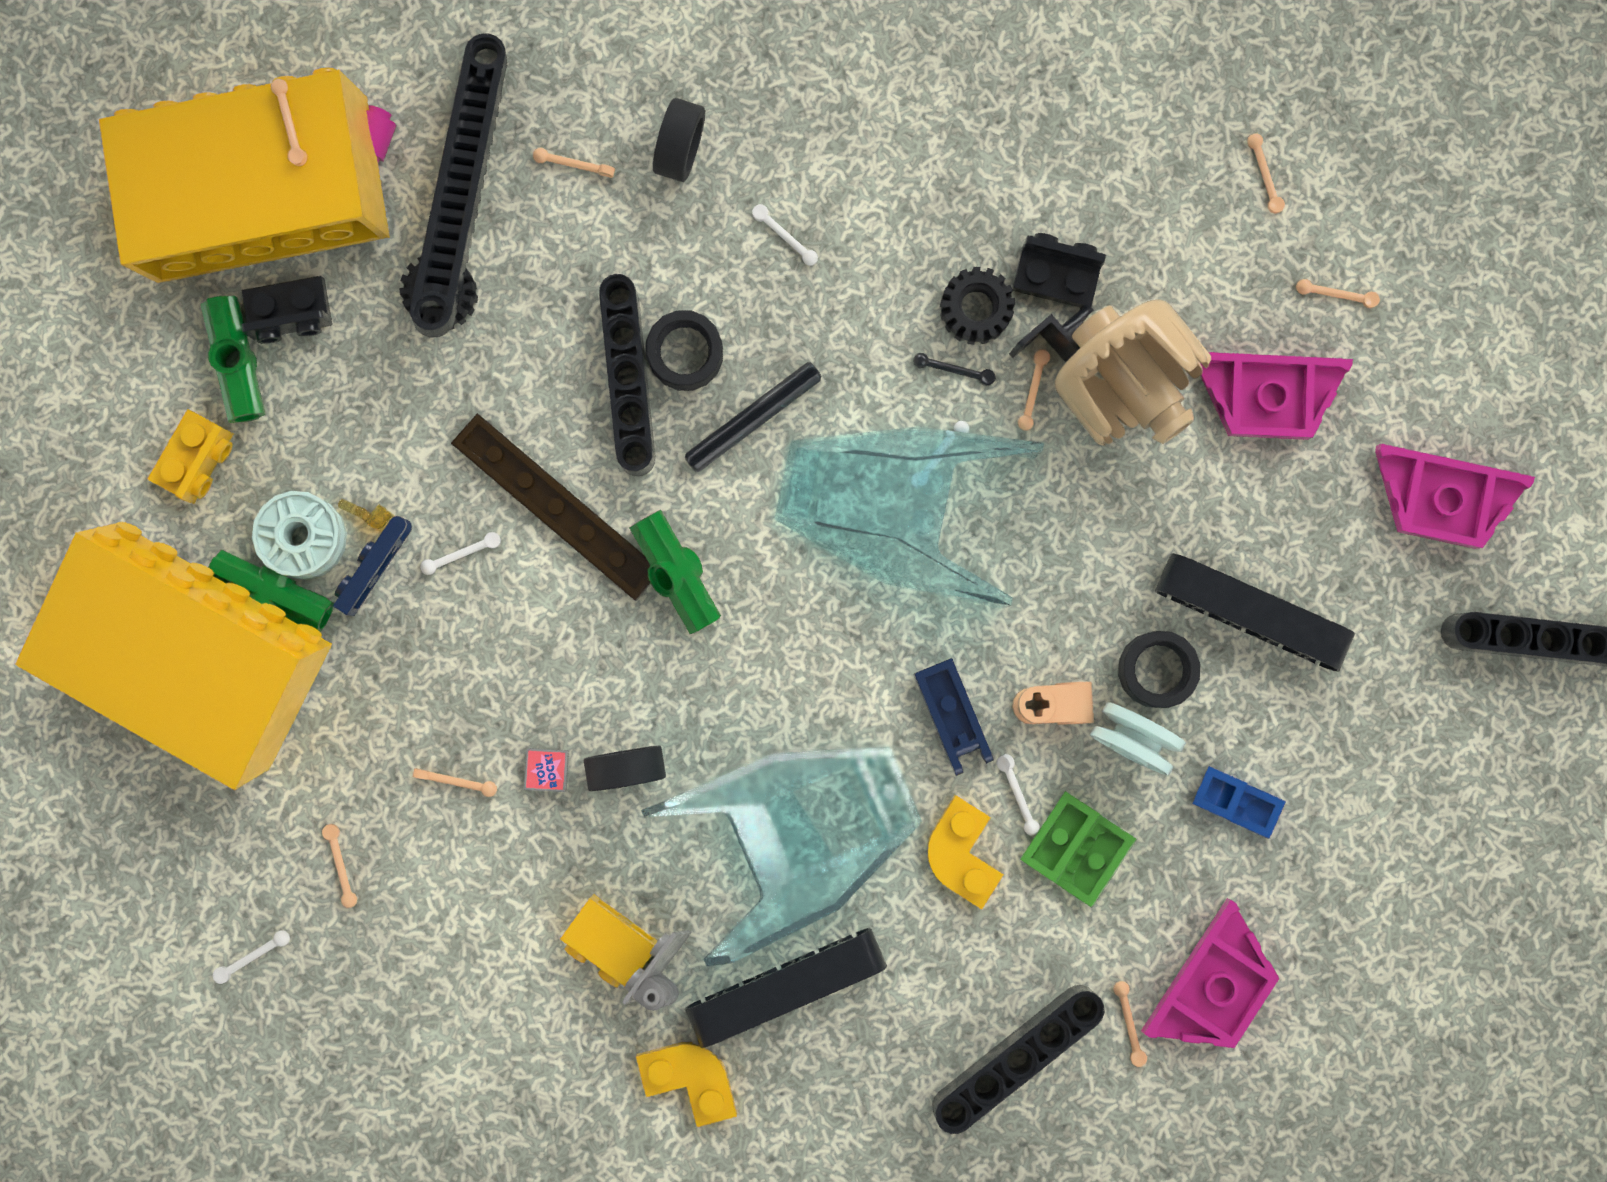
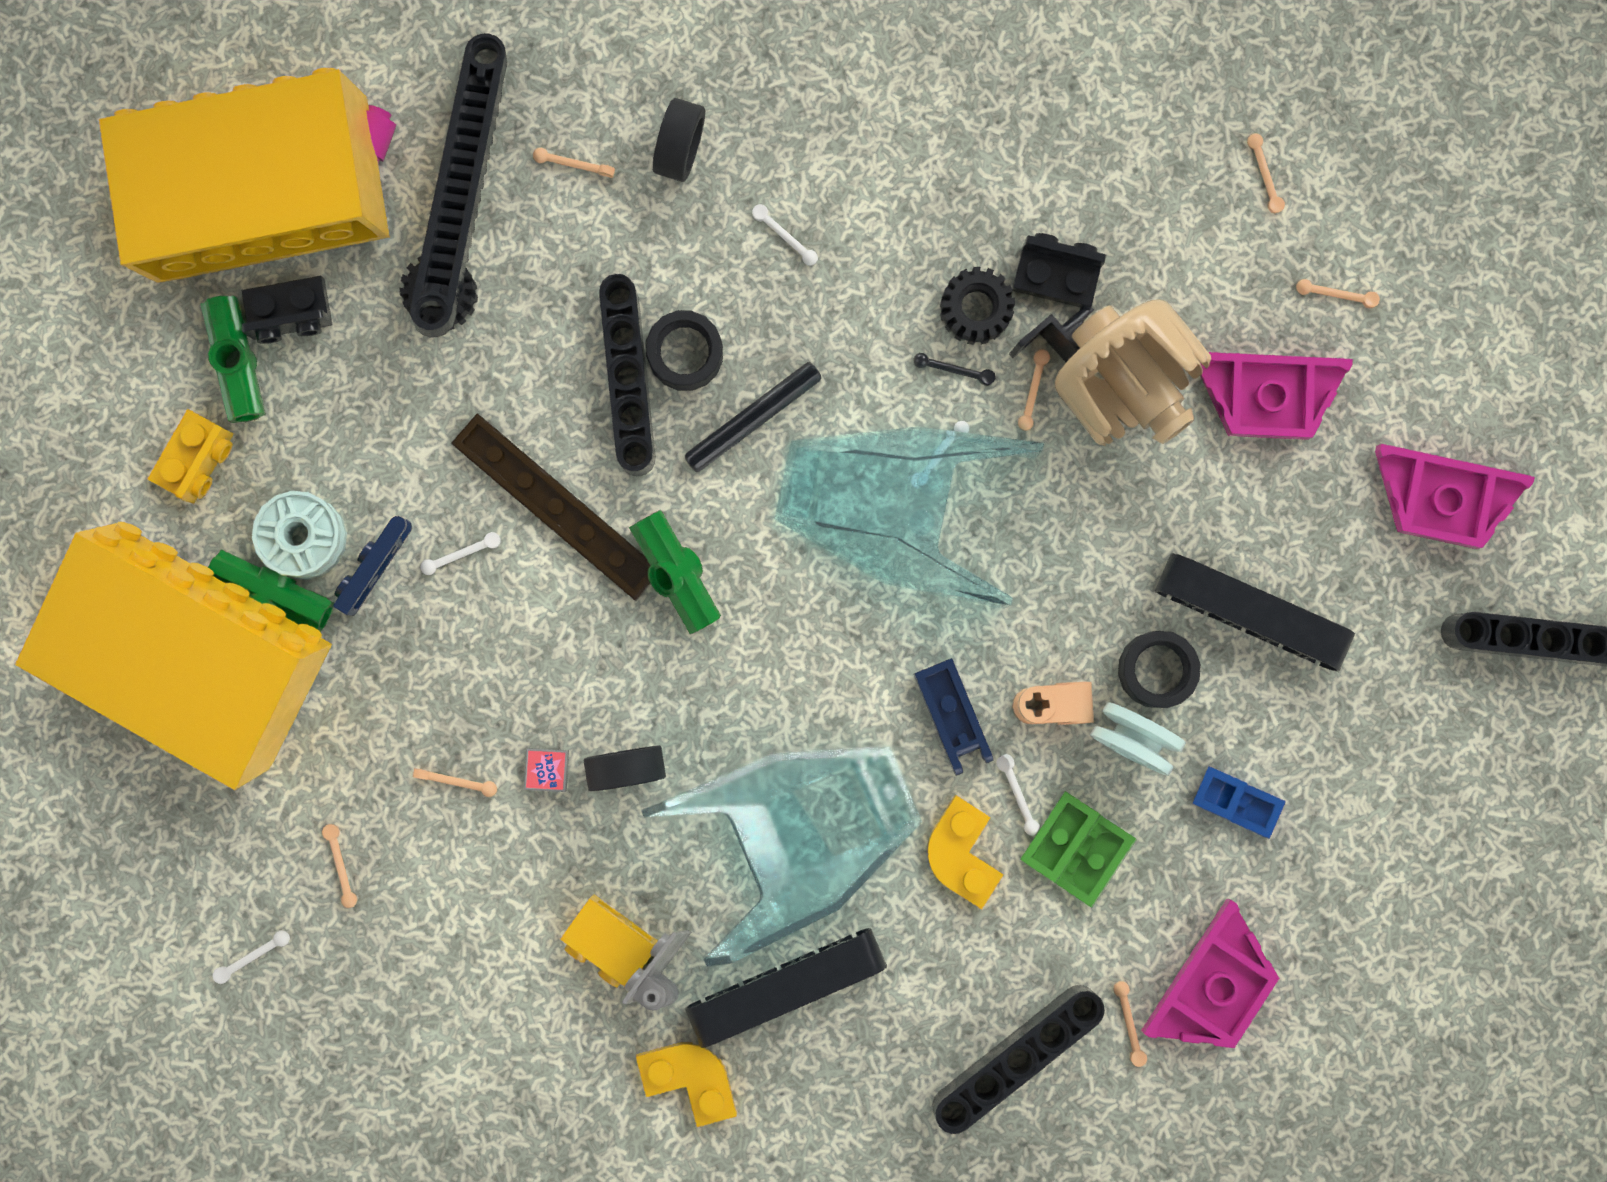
(296, 154): light nougat hinge -> none
(376, 519): clear yellow hand -> none

